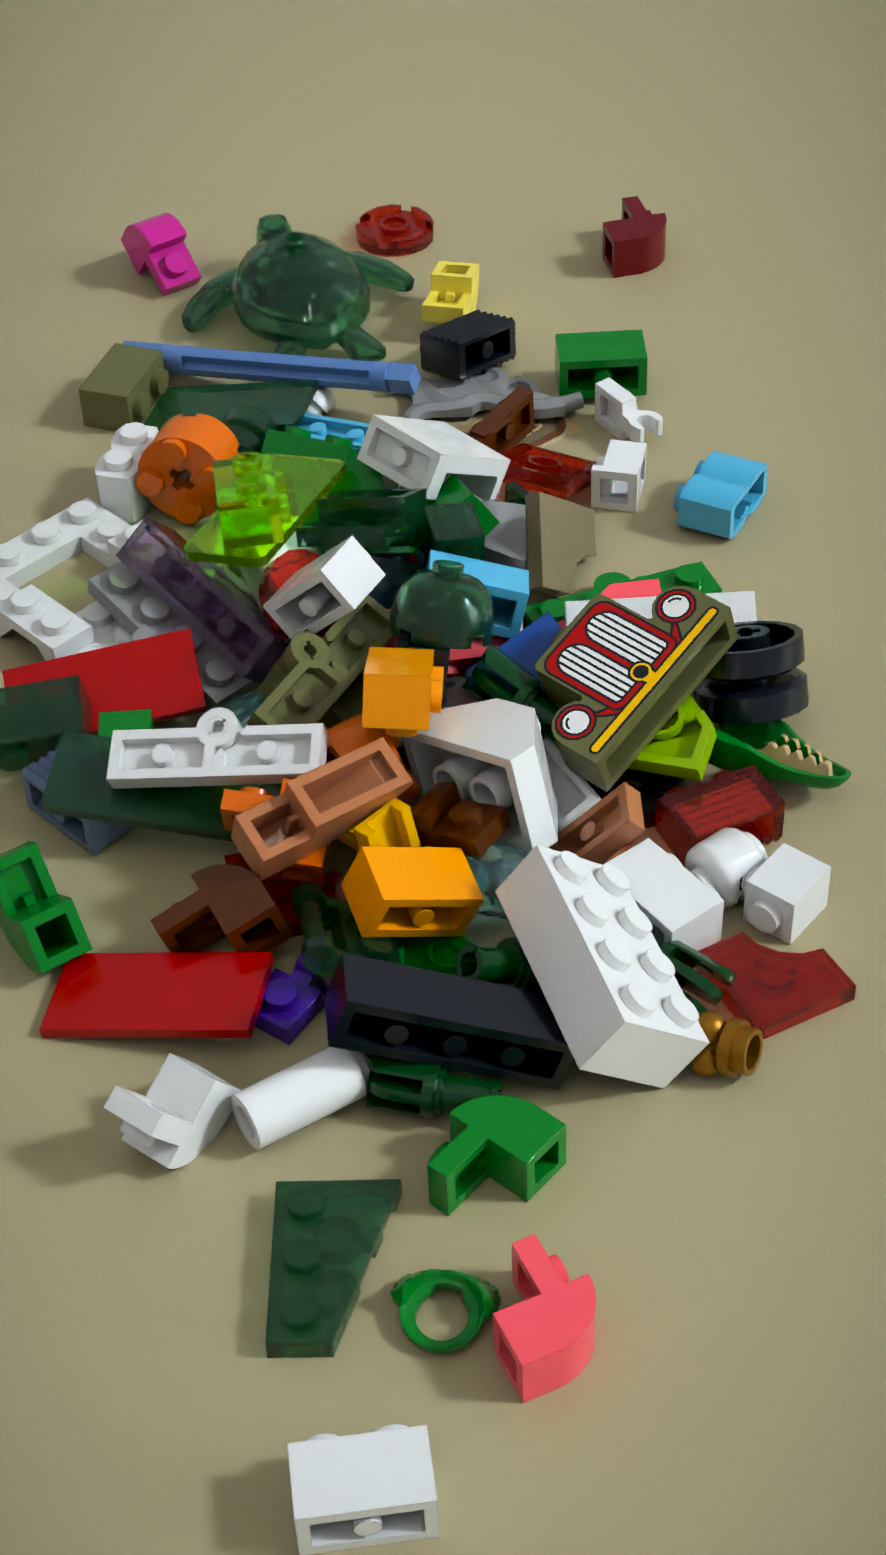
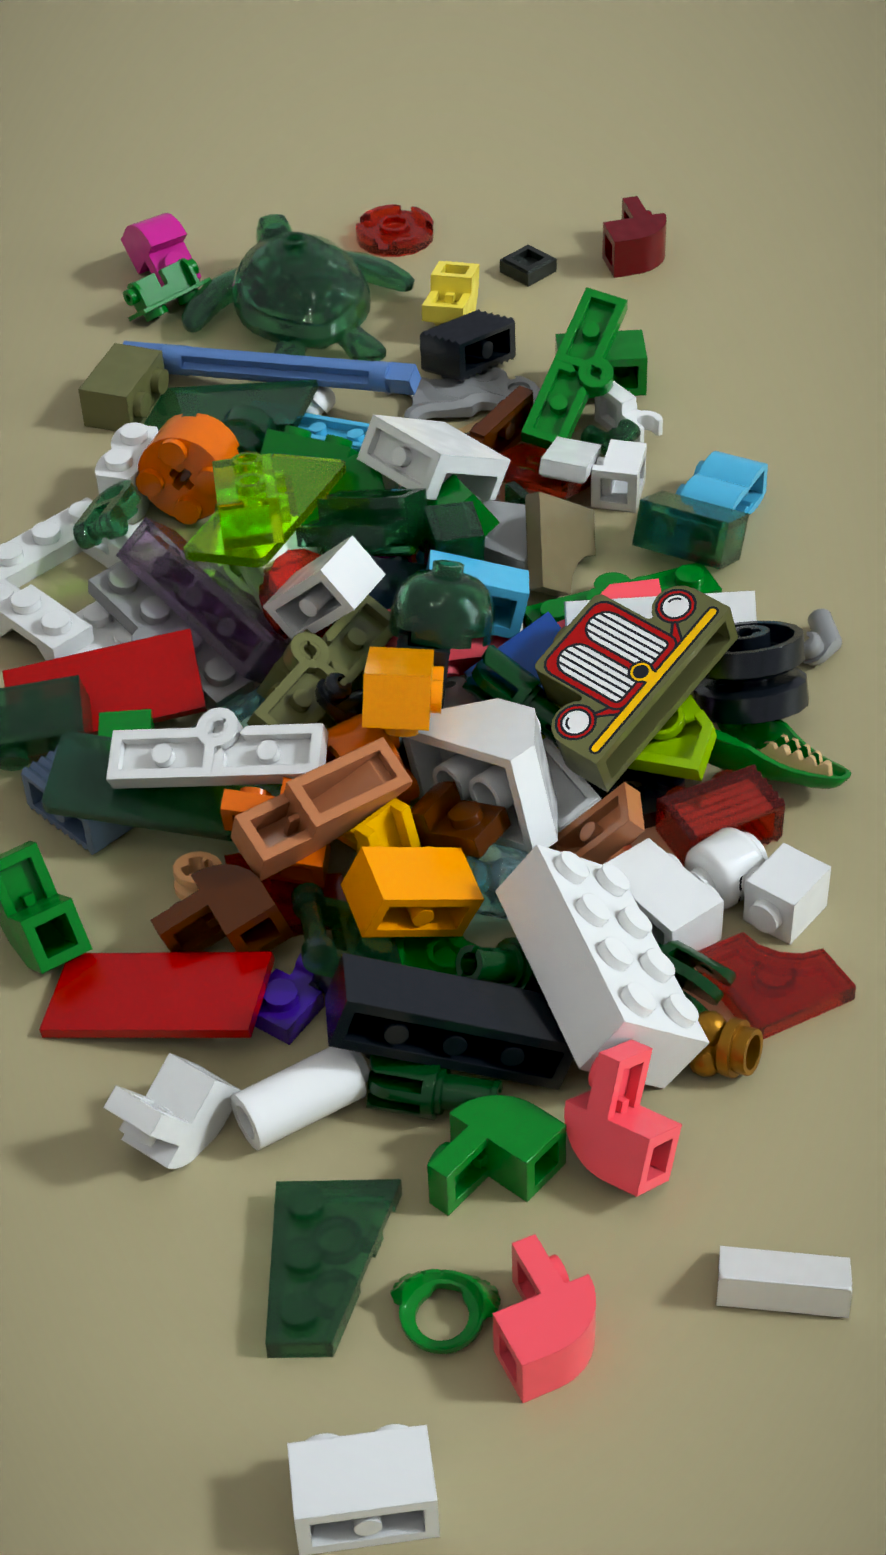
(107, 515): none -> clear green plate
(151, 299): none -> green hinge
(187, 865): none -> light nougat bush
(338, 699): none -> black arm
(528, 265): none -> pearl dark grey tile
(569, 460): none -> white tile
(577, 369): none -> green hinge
(613, 1131): none -> coral brick
(625, 431): none -> clear green arm
(690, 529): none -> clear green brick
(784, 1281): none -> white slope
(823, 638): none -> light grey arm

